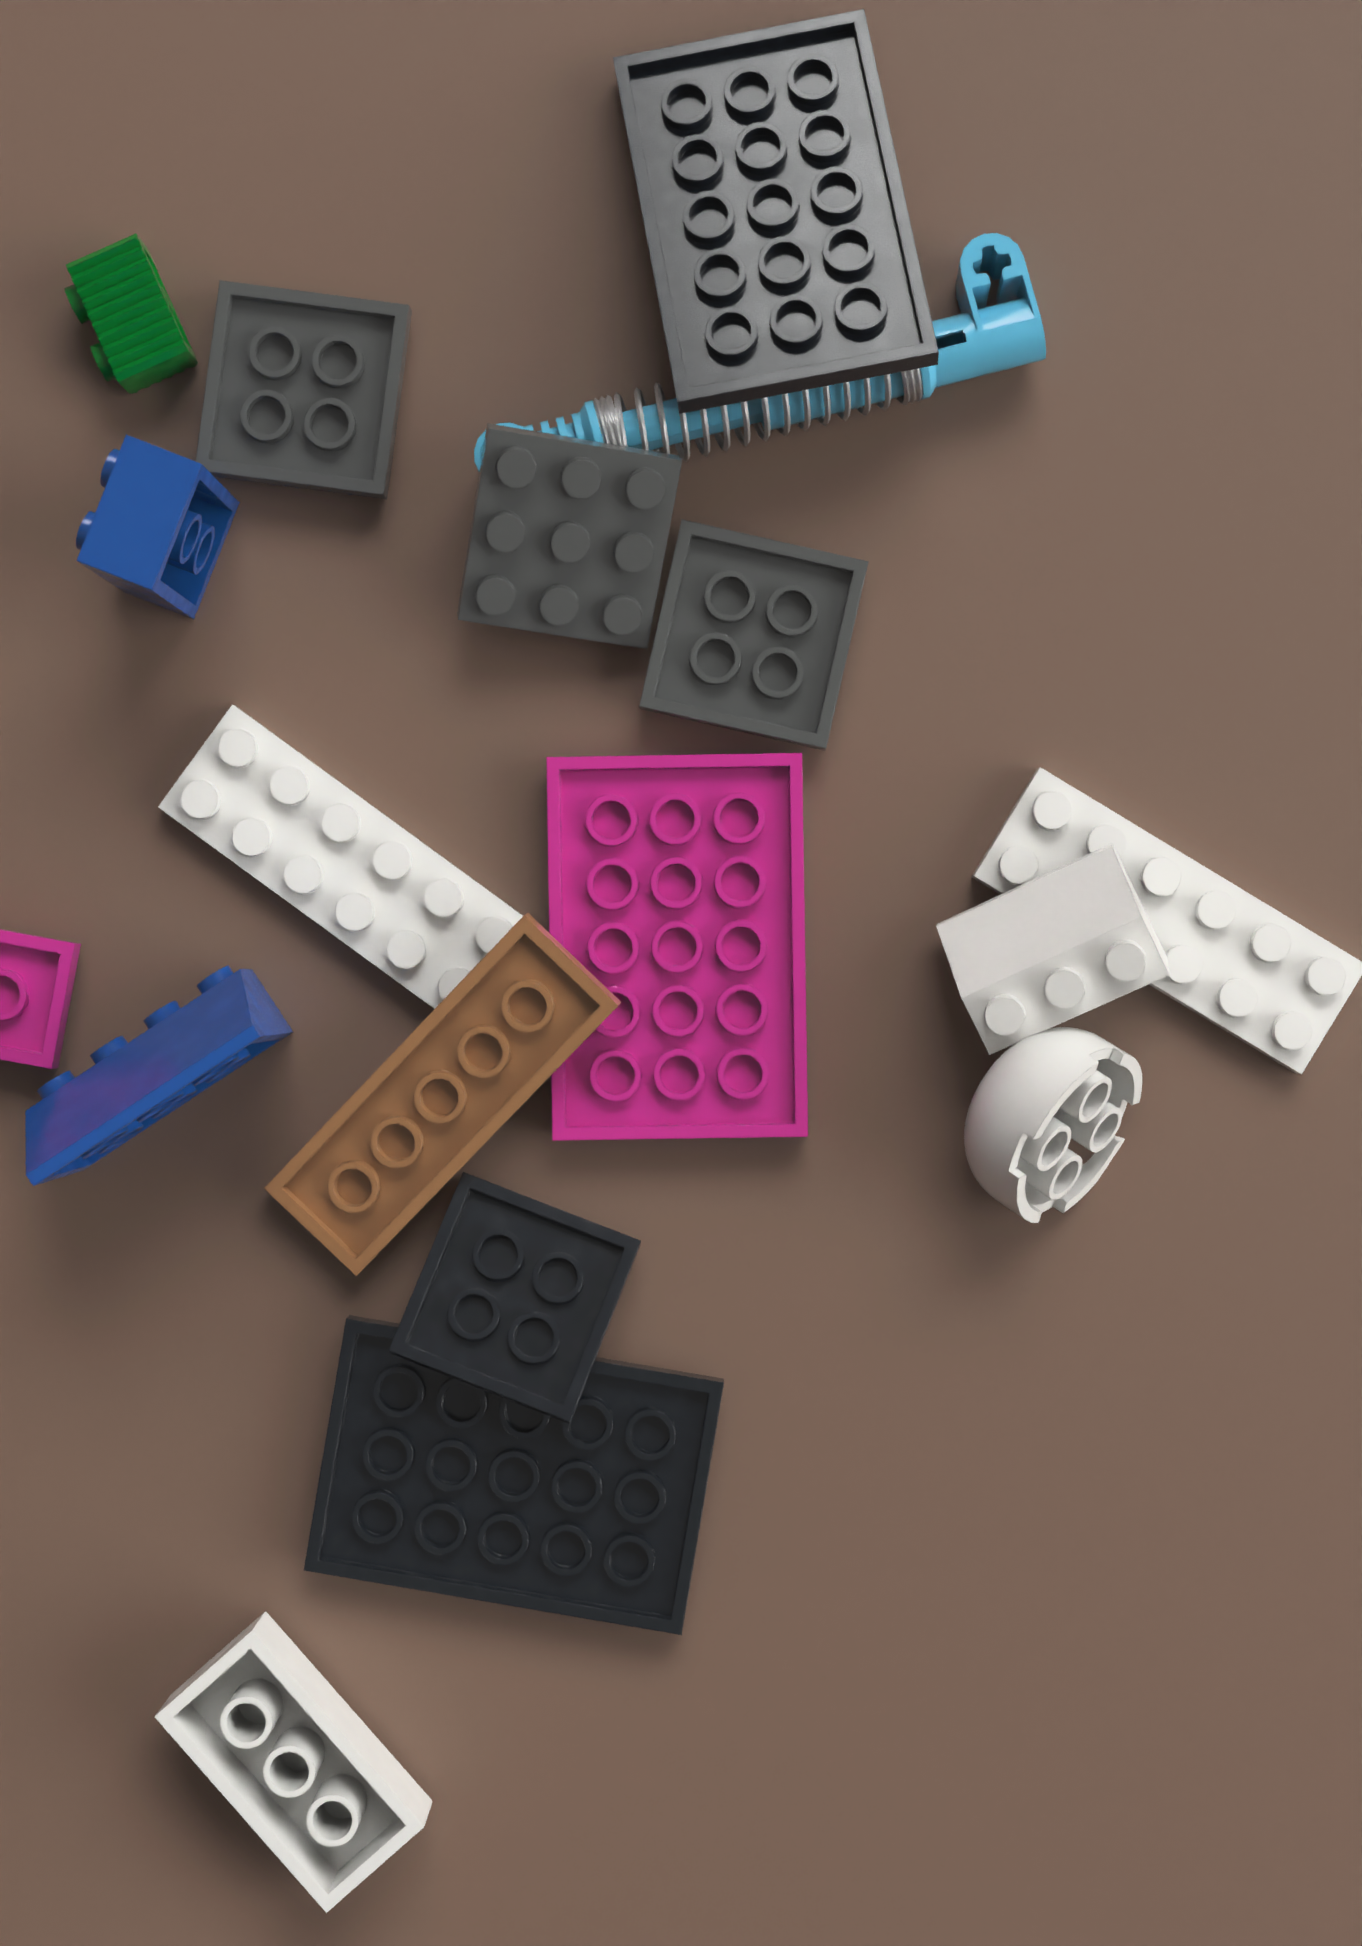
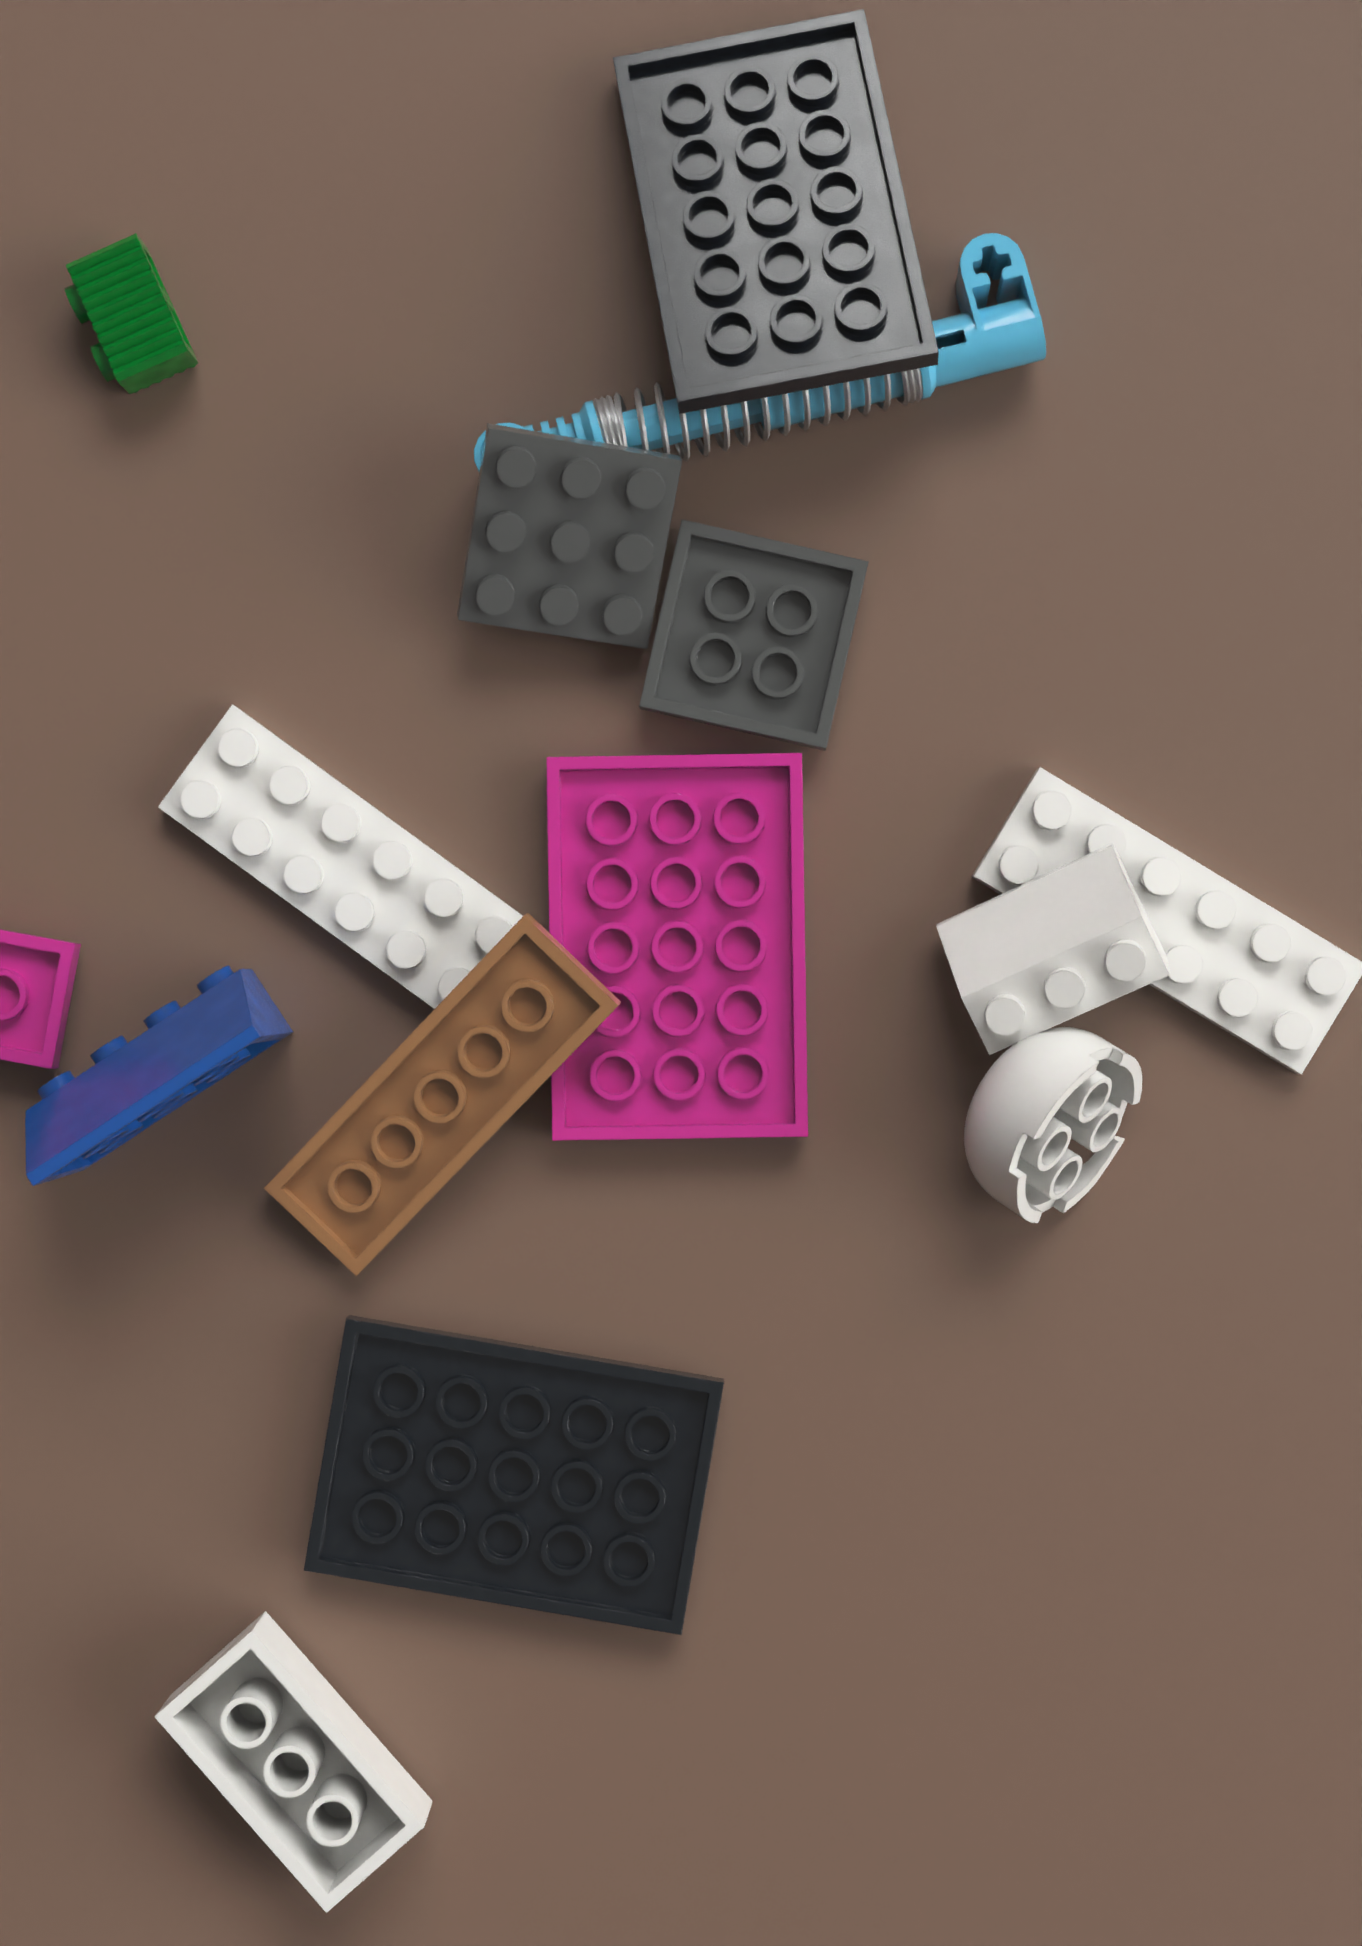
(156, 526): blue brick -> none
(303, 389): dark grey plate -> none
(515, 1297): black plate -> none

